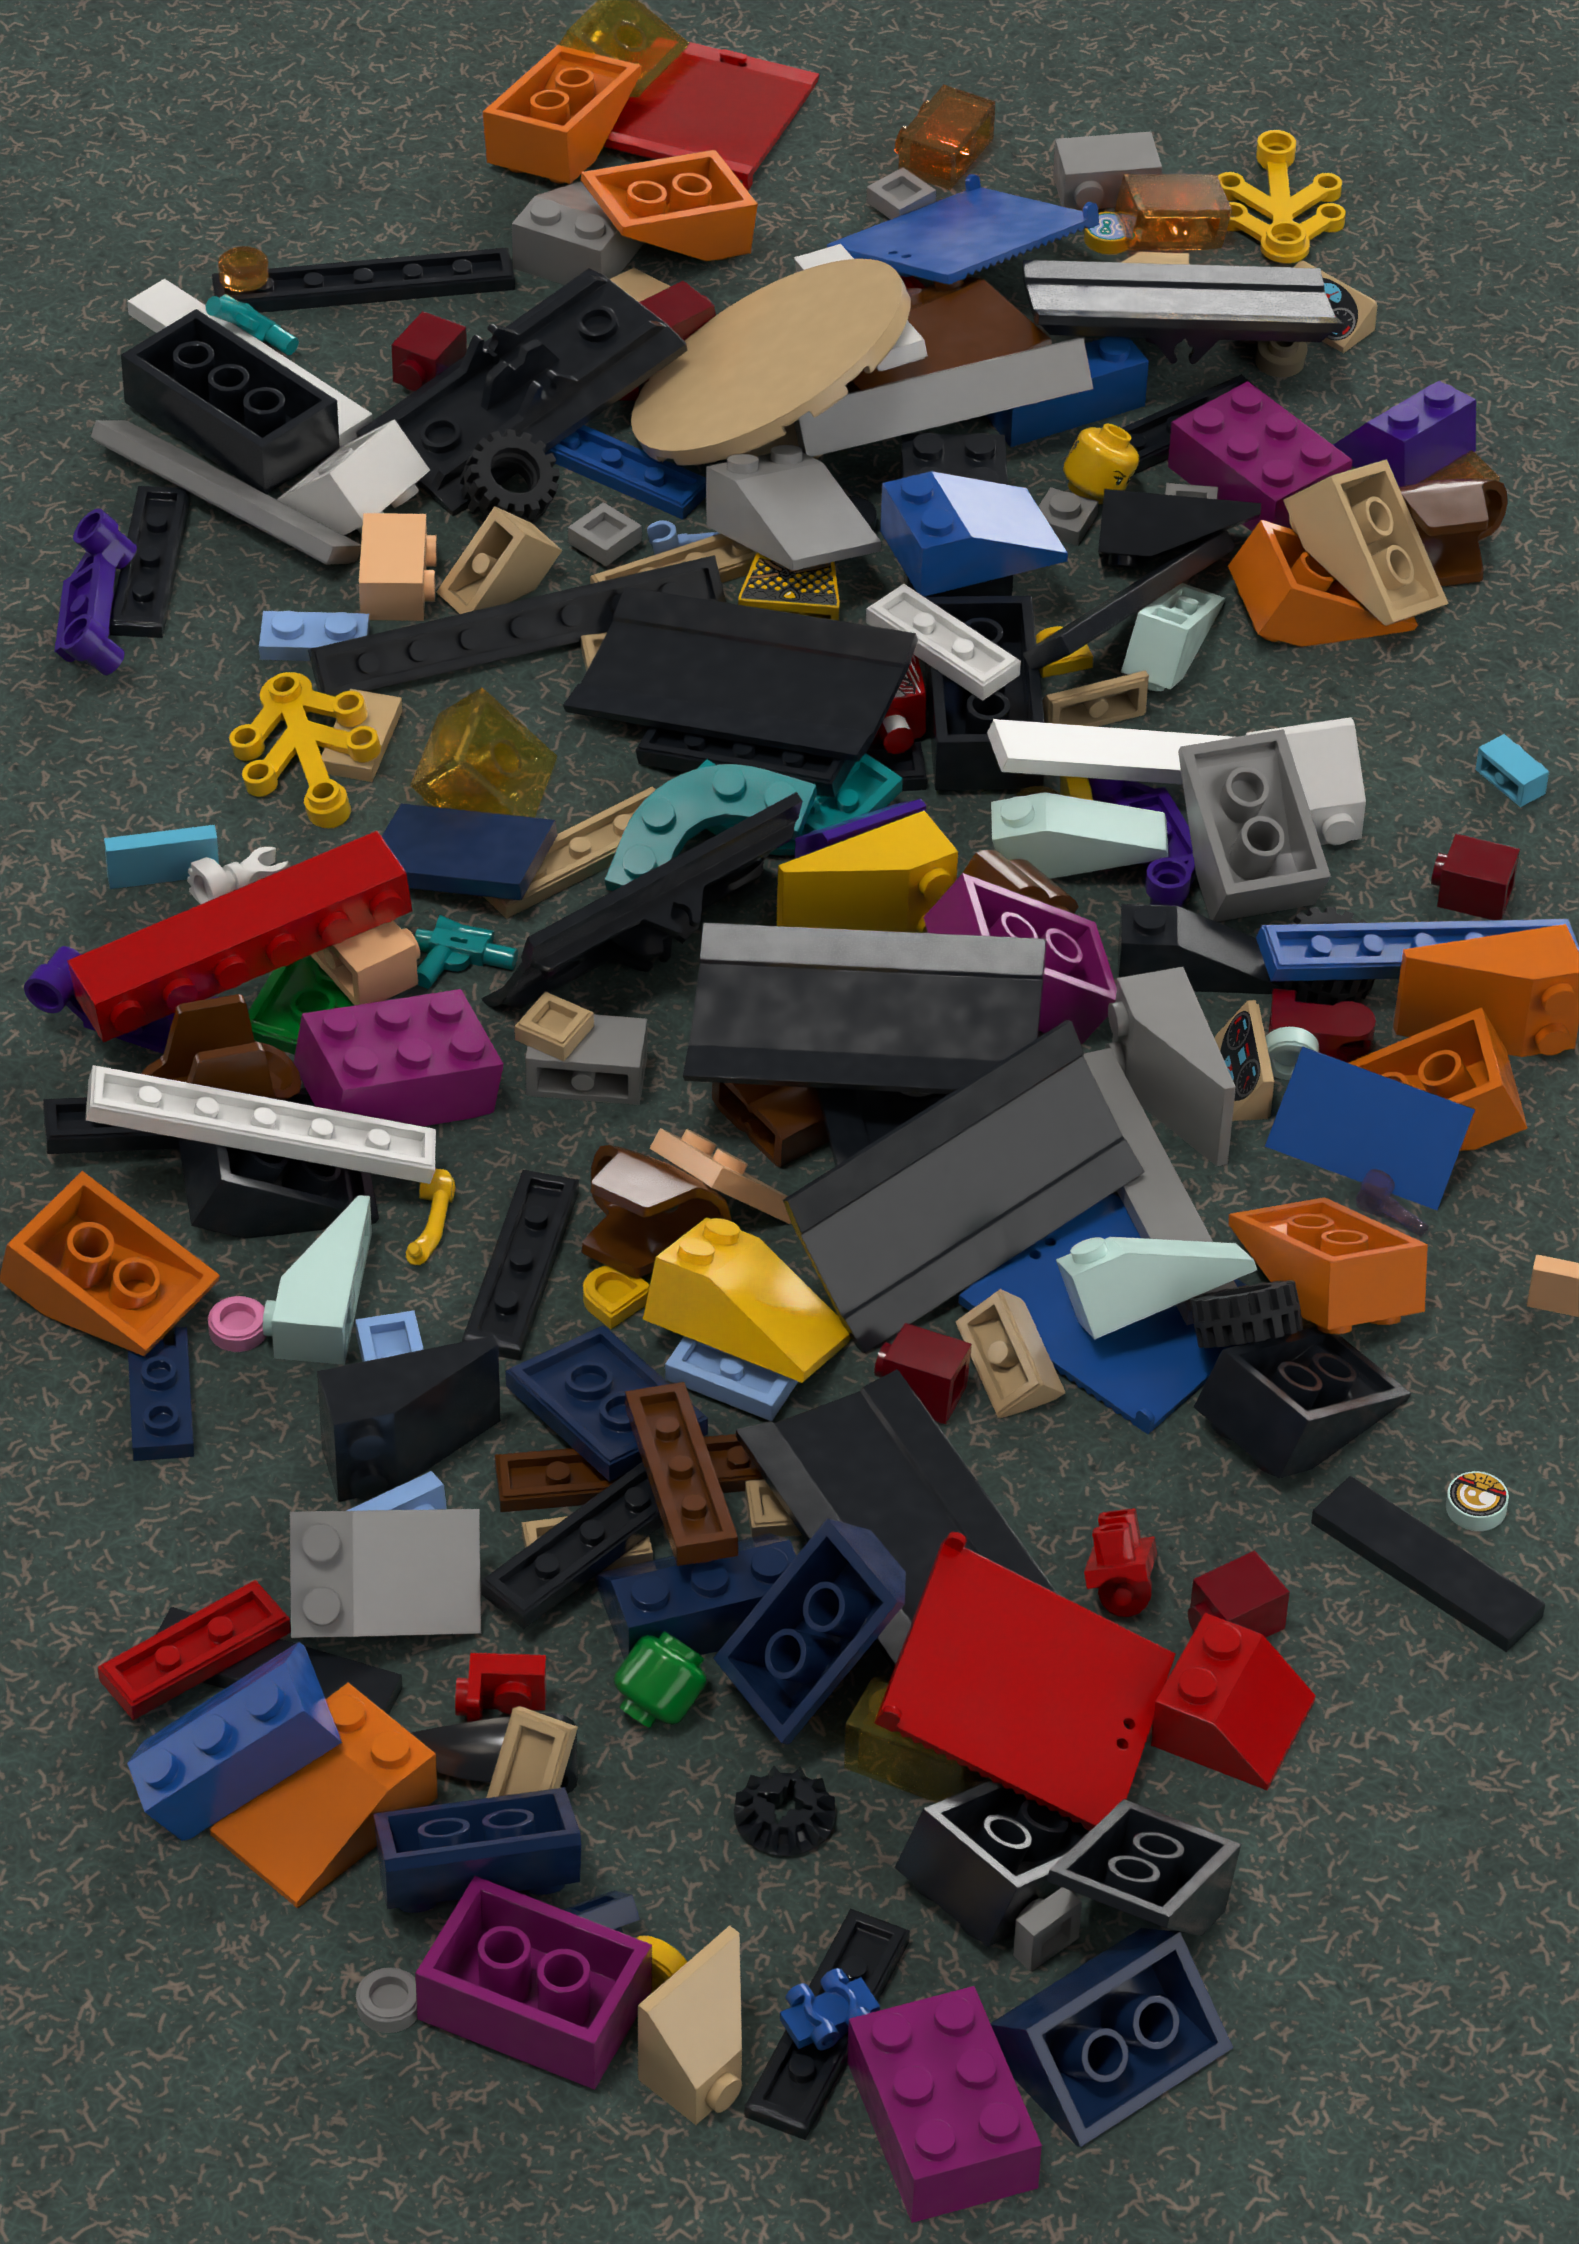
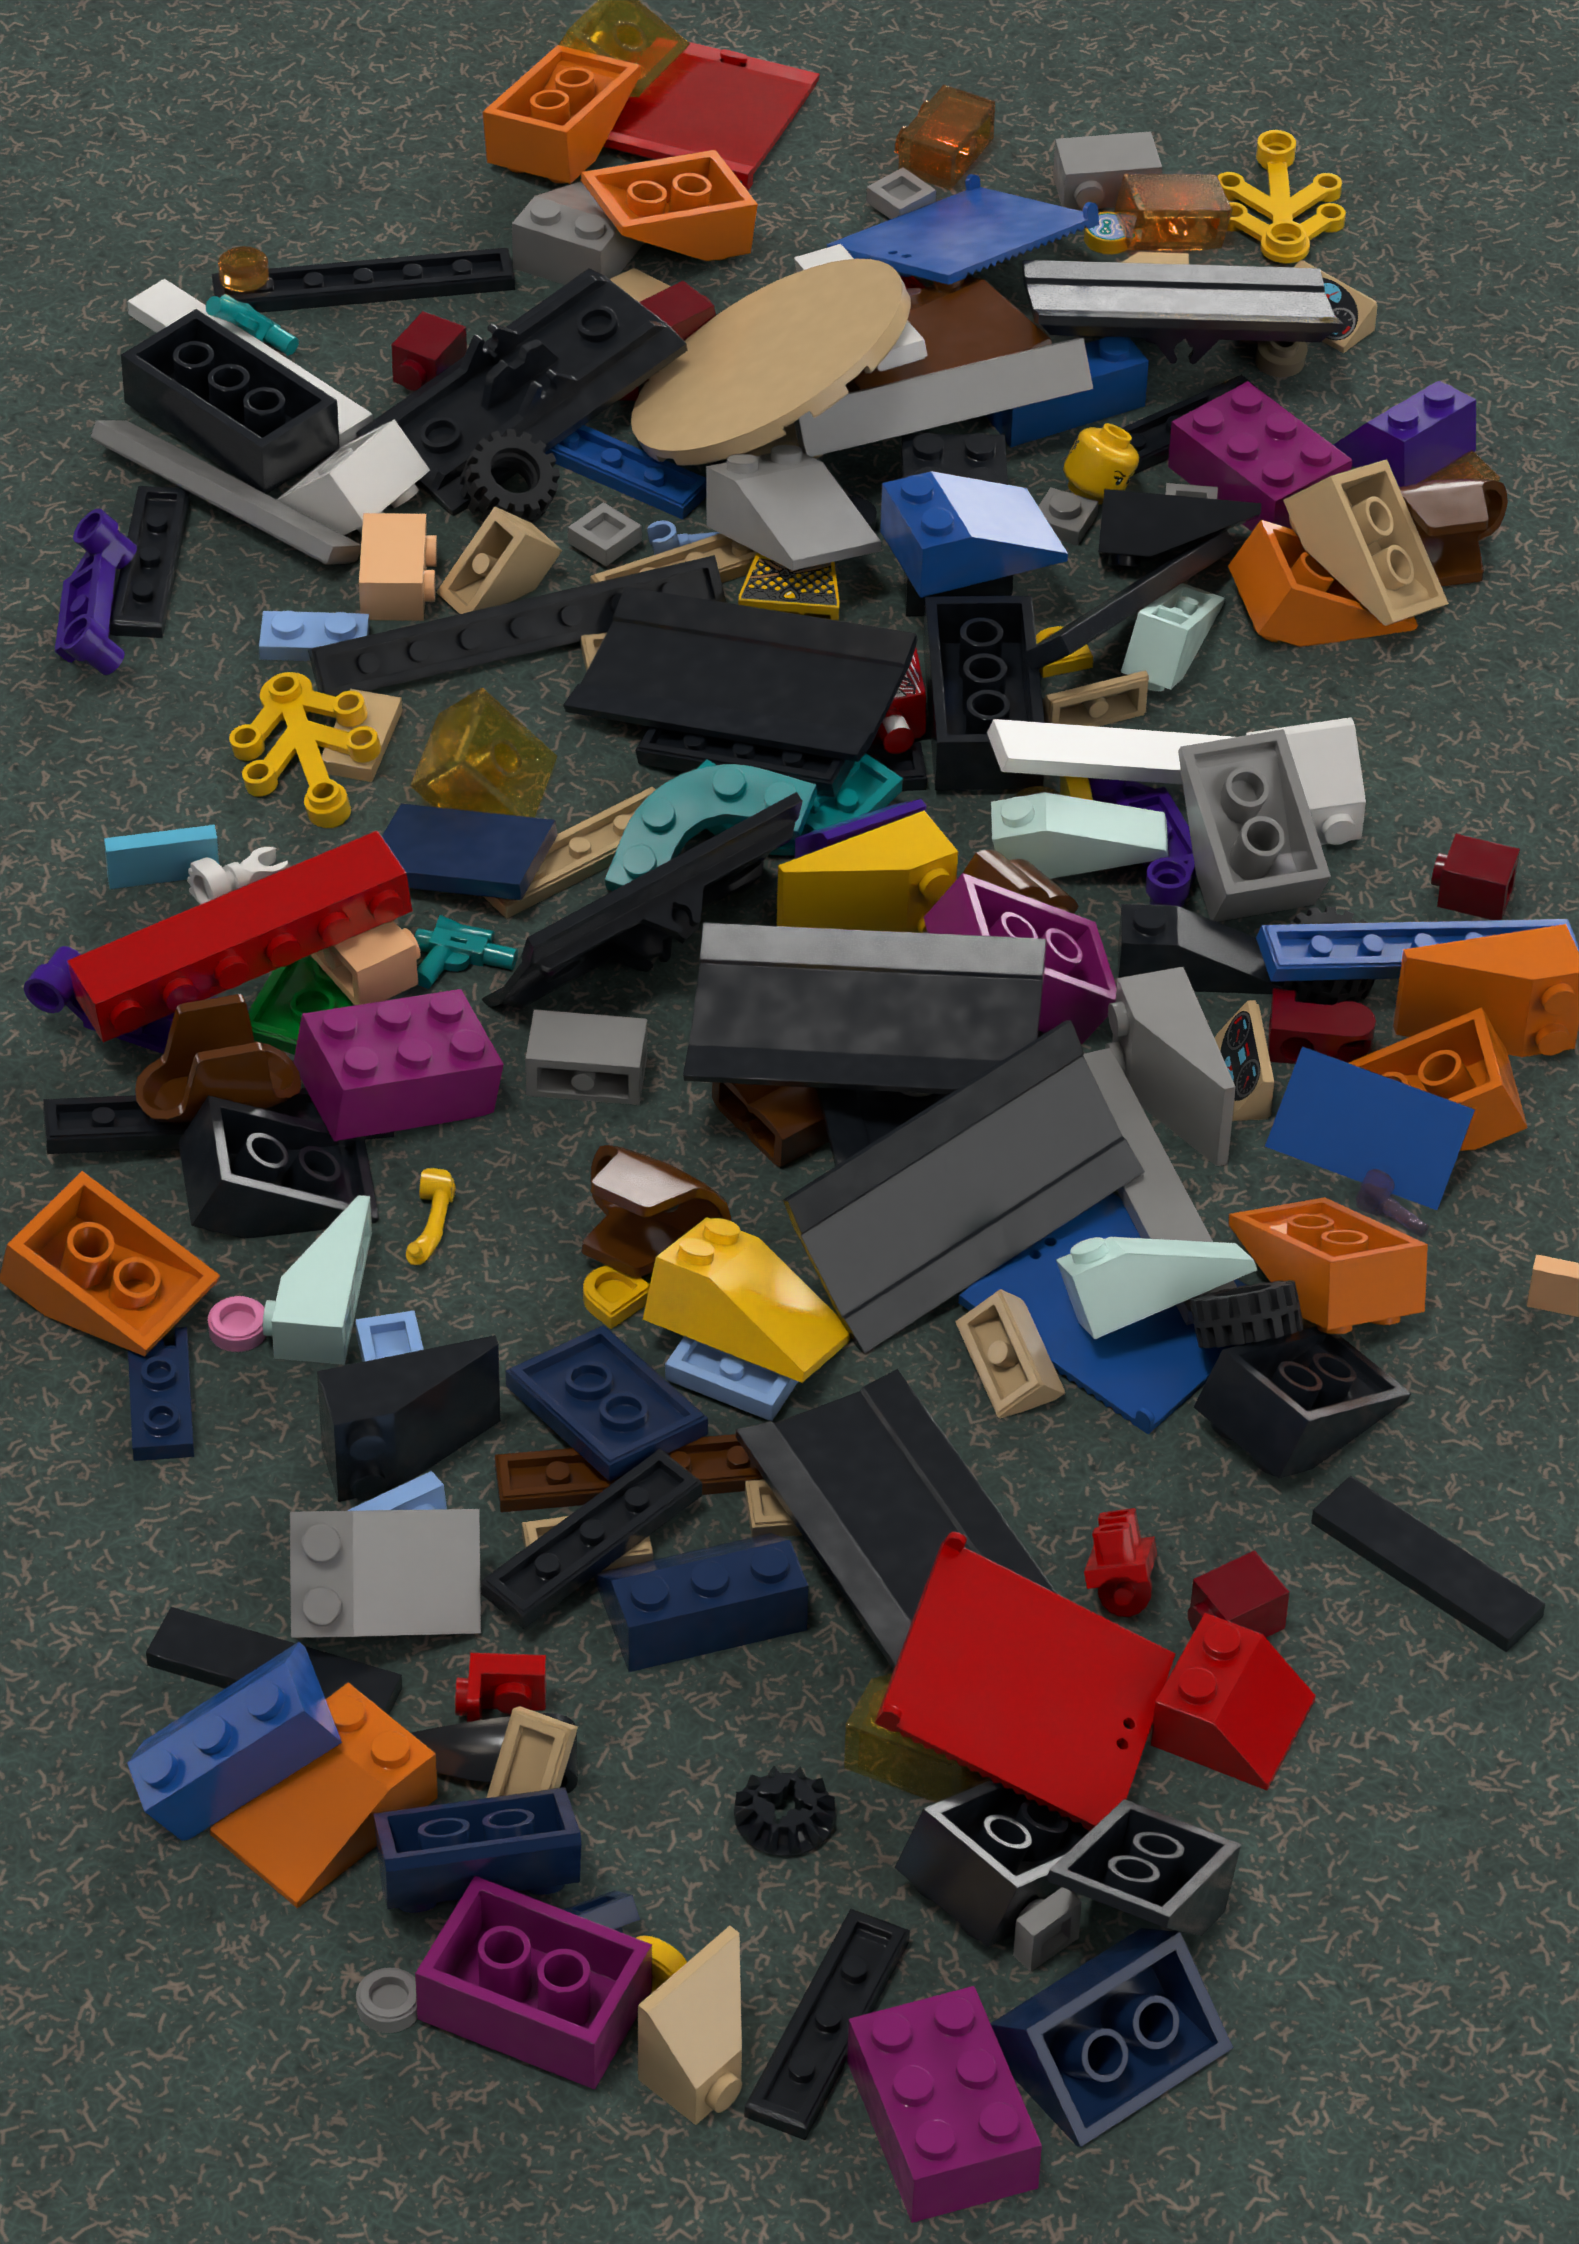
(194, 1649): red tile -> none
(260, 1124): white tile -> none
(522, 1261): black tile -> none
(554, 1026): tan tile -> none
(660, 1680): green head -> none
(681, 1474): reddish brown plate -> none
(719, 1171): light nougat wing -> none
(813, 1625): dark blue slope -> none
(826, 2016): blue piece -> none
(931, 1365): dark red brick -> none
(946, 642): white tile -> none
(1285, 1046): light aqua tile -> none
(1477, 1501): tile -> none
(1512, 770): medium azure piece -> none

